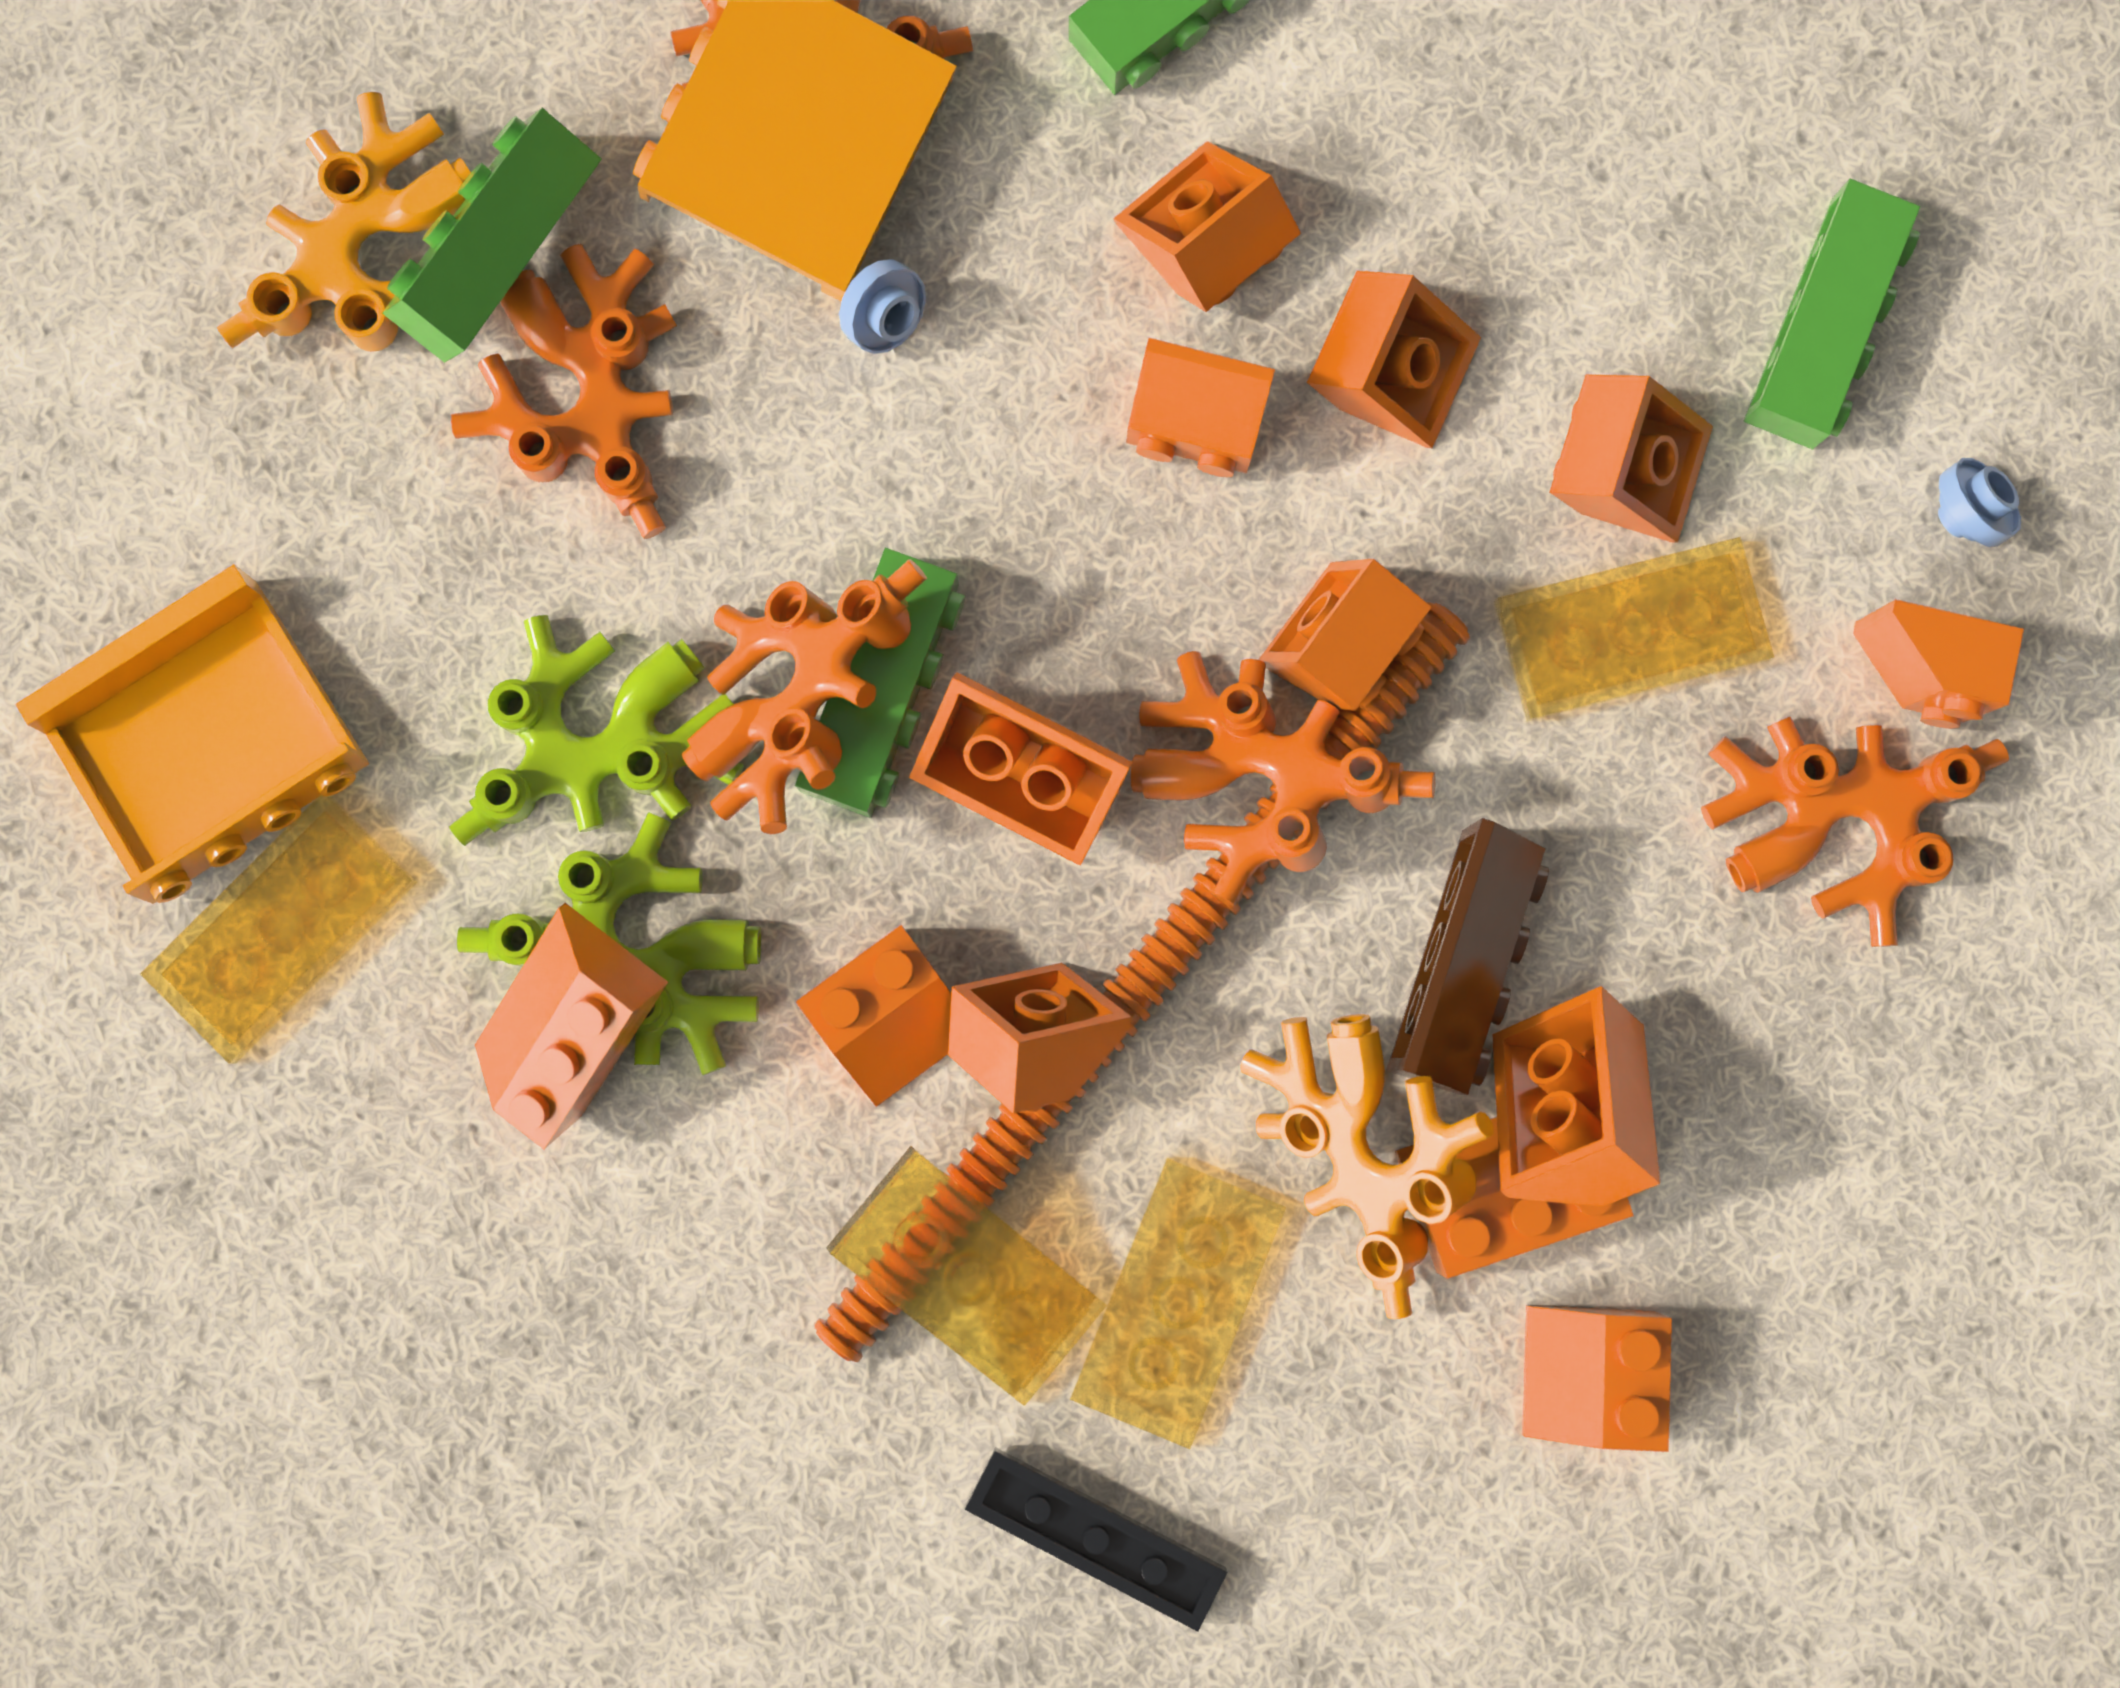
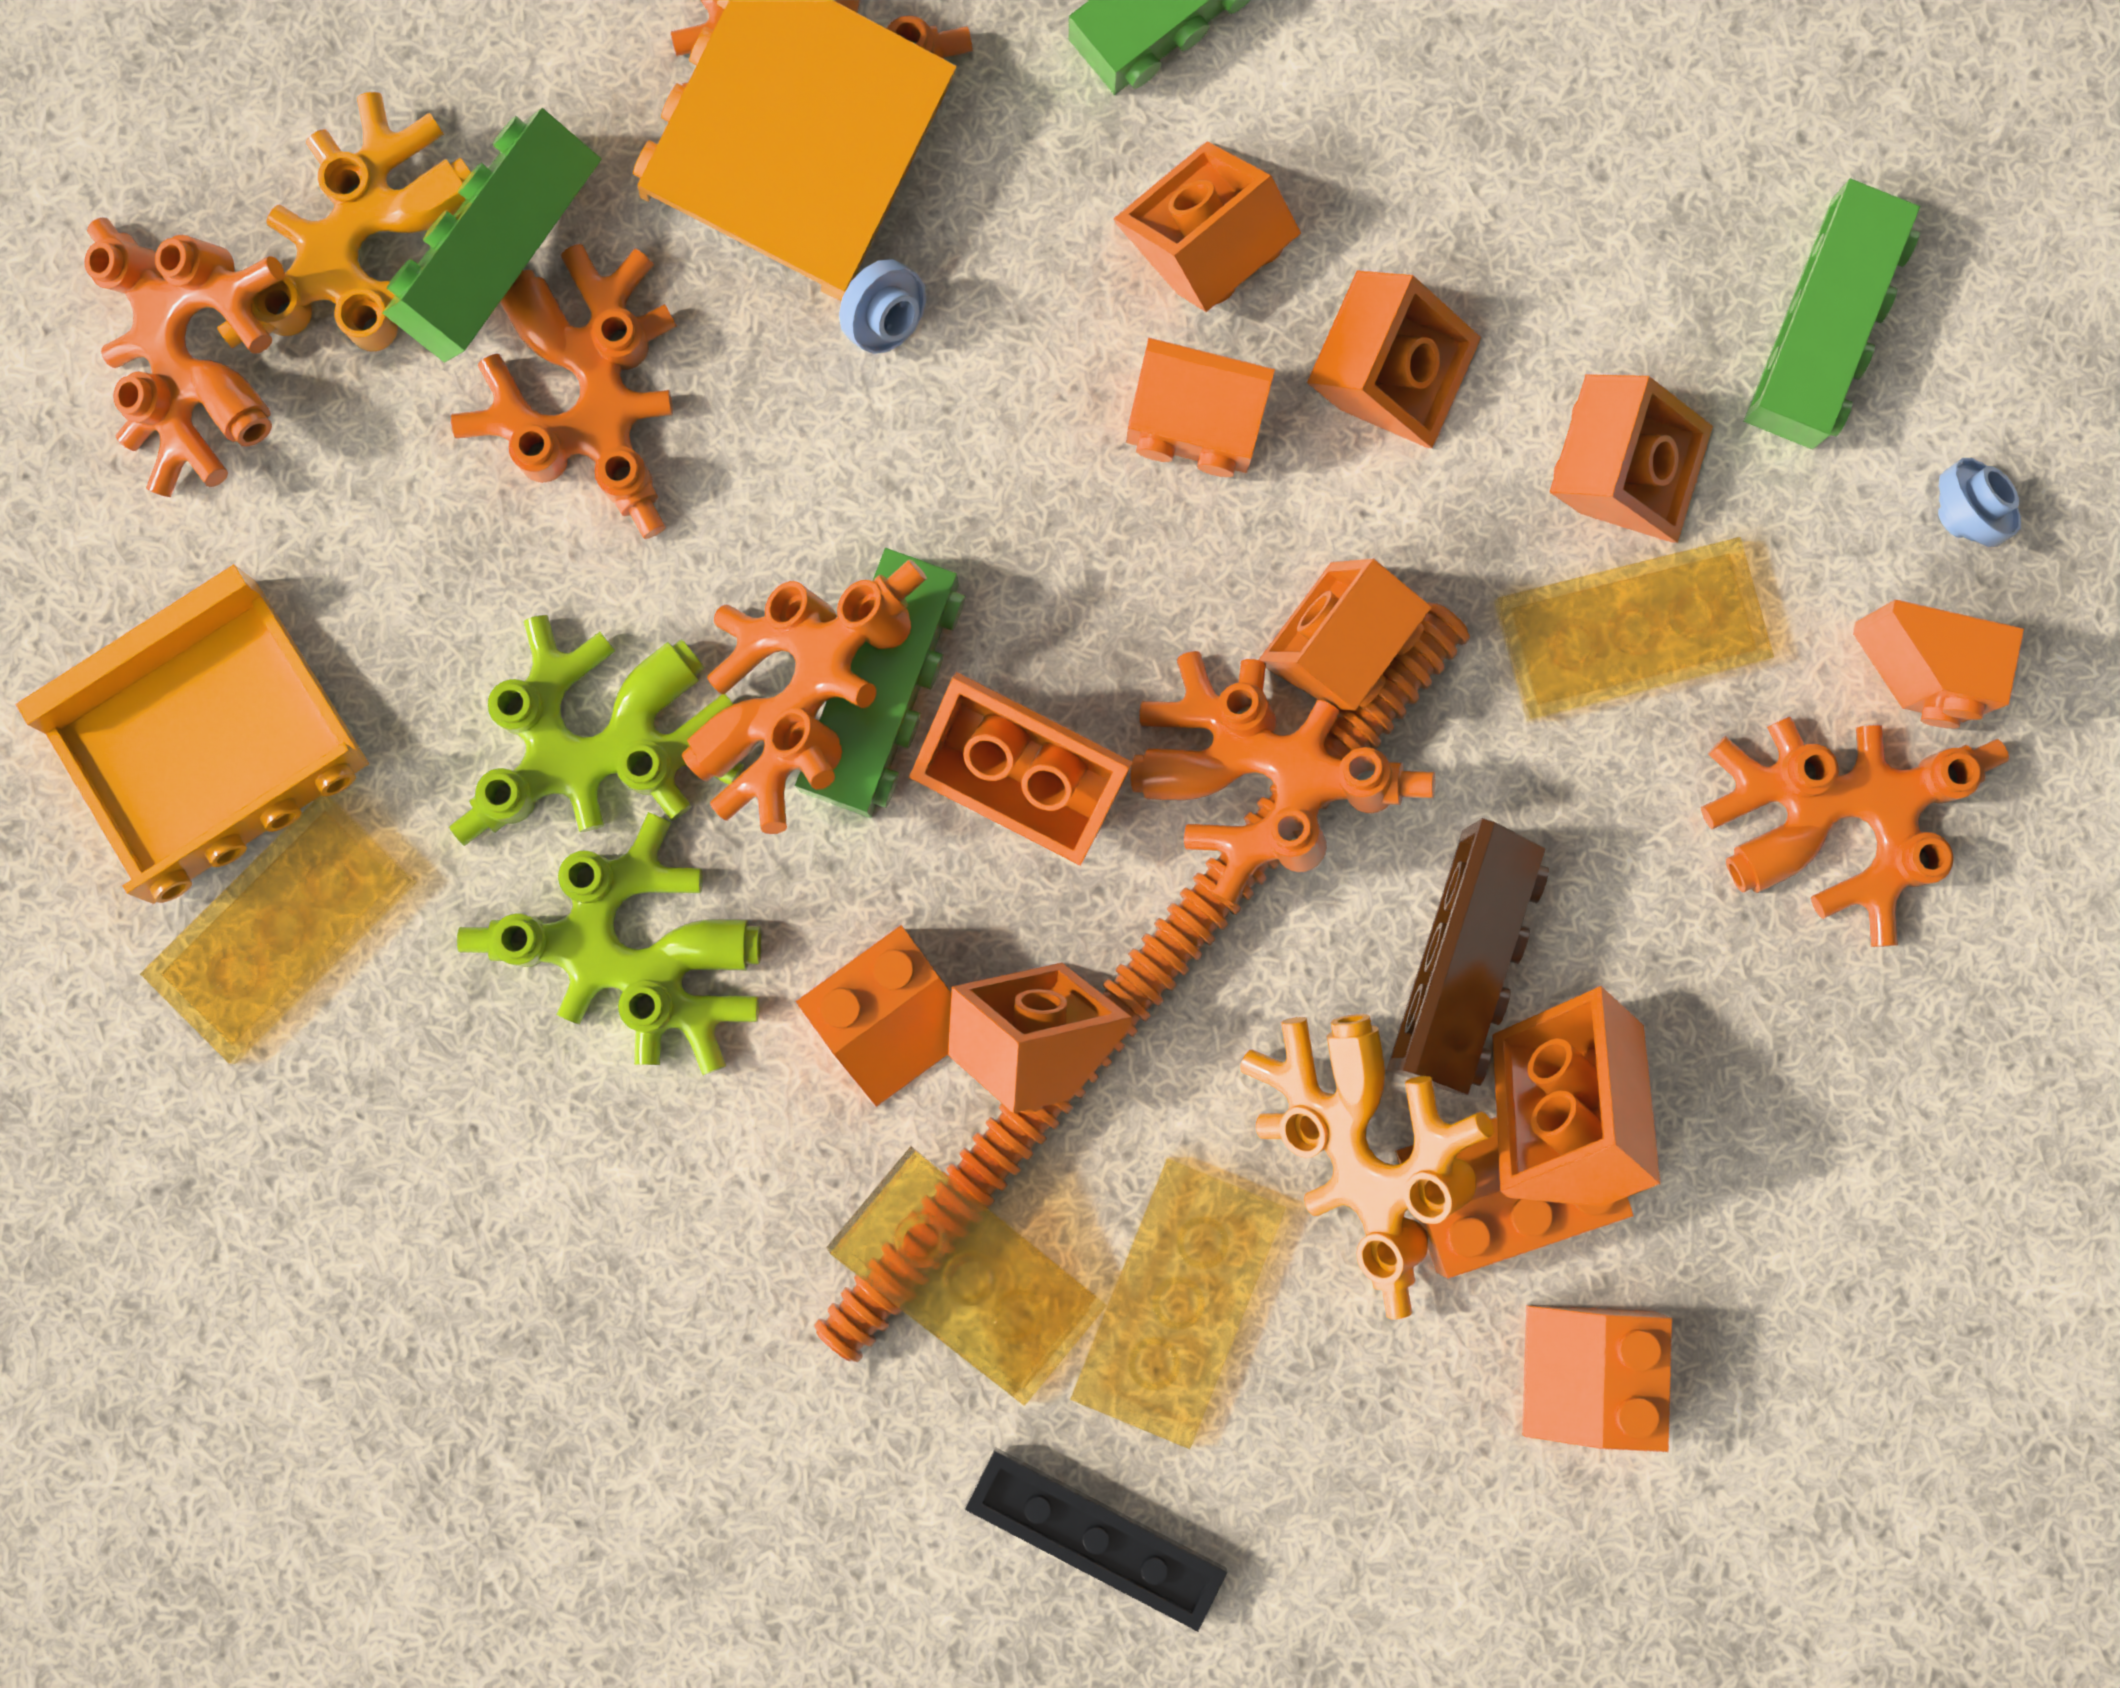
(194, 279): none -> orange plant
(563, 1026): slope -> none

